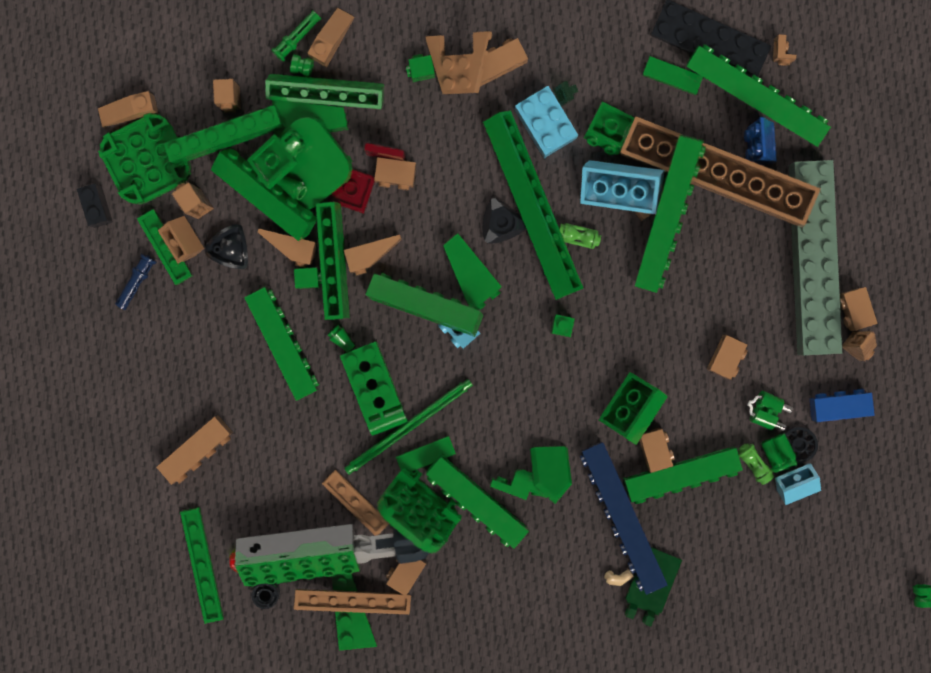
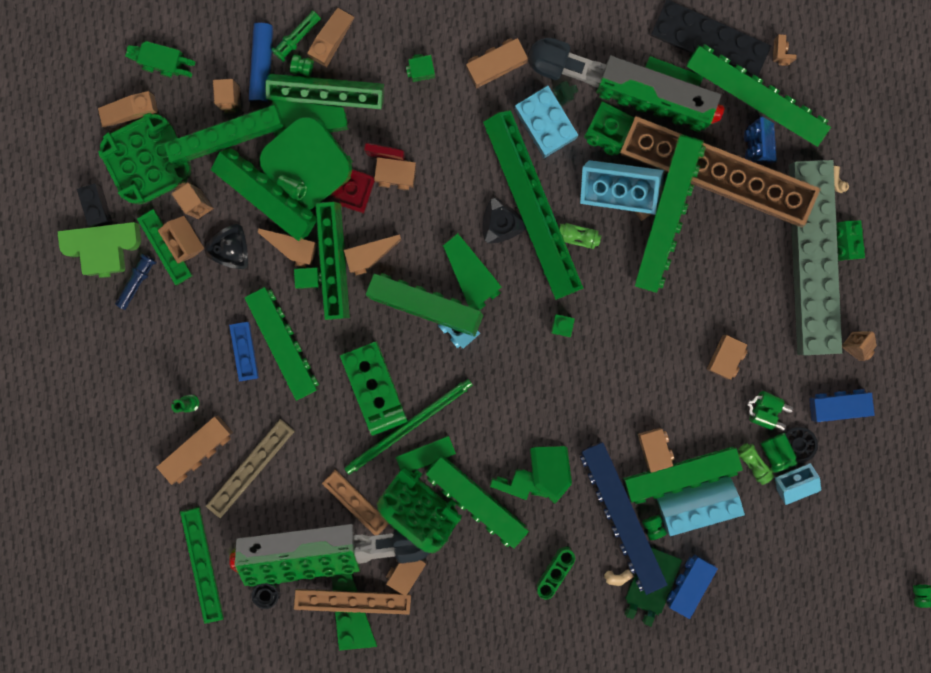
(100, 247): none -> bright green brick
(159, 58): none -> green hinge
(186, 404): none -> green pin
(244, 351): none -> blue plate
(250, 468): none -> dark tan tile
(260, 61): none -> blue brick
(276, 157): green plate -> none
(340, 338): green cone -> none
(459, 72): medium nougat wing -> none
(555, 582): none -> green beam
(630, 85): none -> piece
(633, 408): green brick -> none
(654, 527): none -> green wheel
(691, 586): none -> blue brick
(700, 506): none -> medium azure slope
(840, 186): none -> tan arm
(850, 240): none -> green bracket
(857, 309): medium nougat brick -> none

